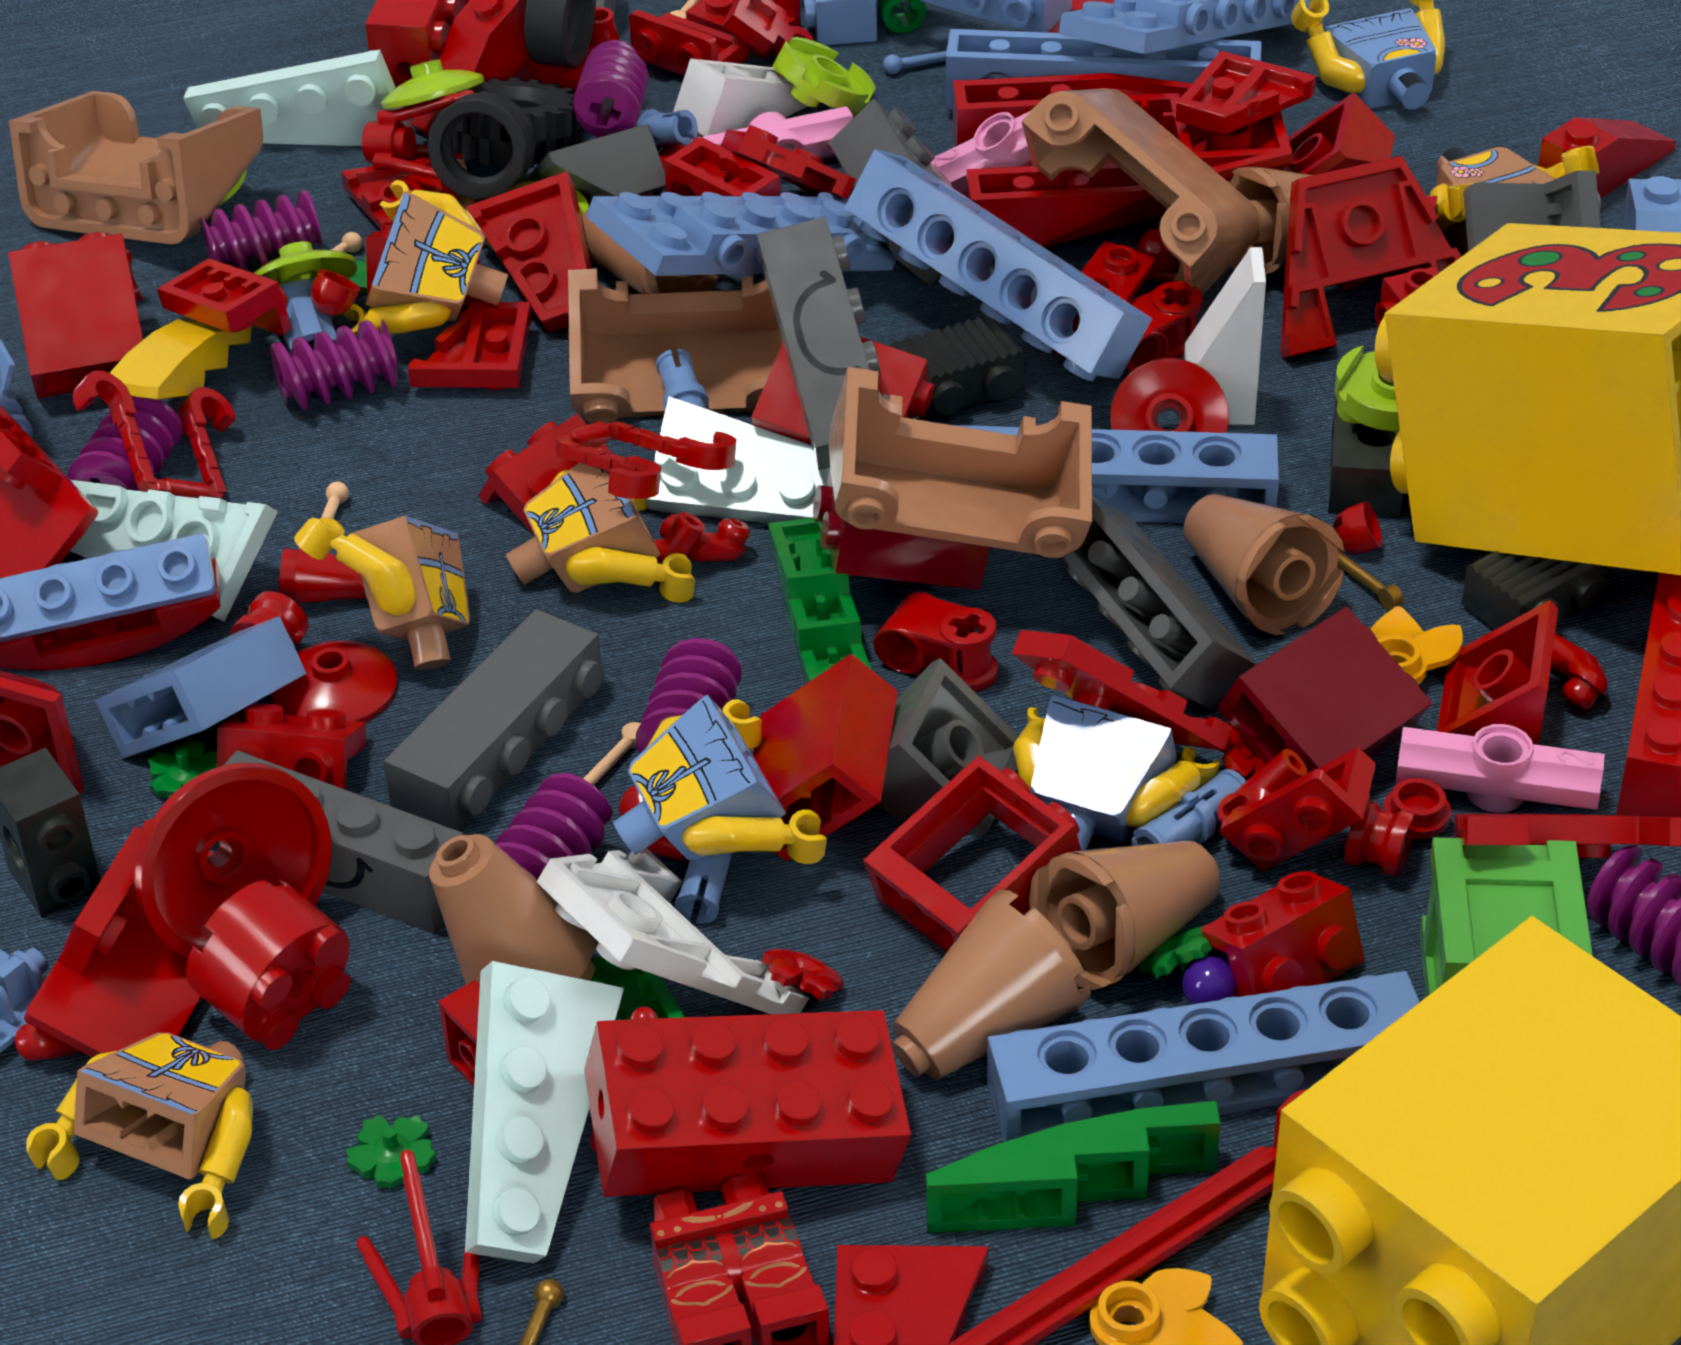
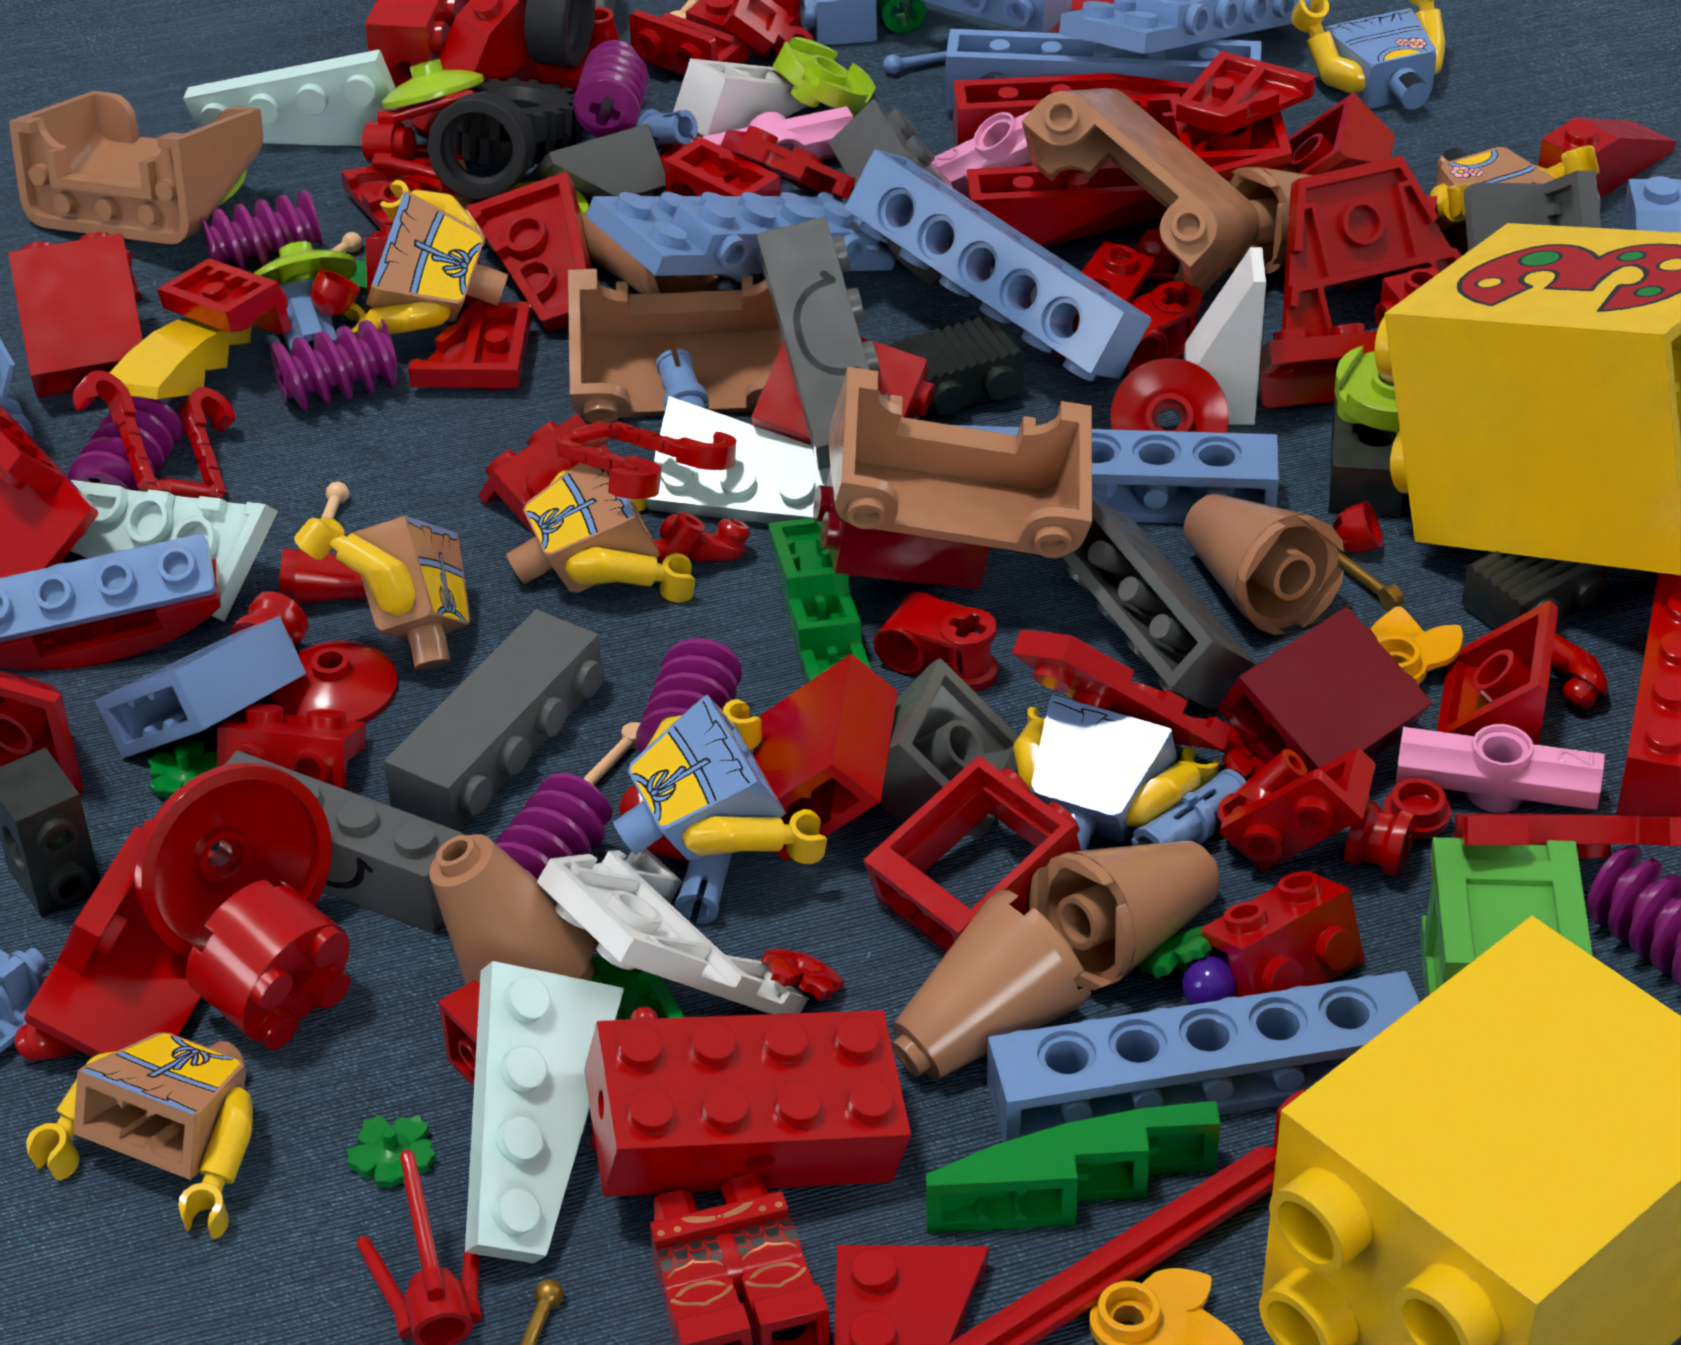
(1303, 368): none -> red bracket

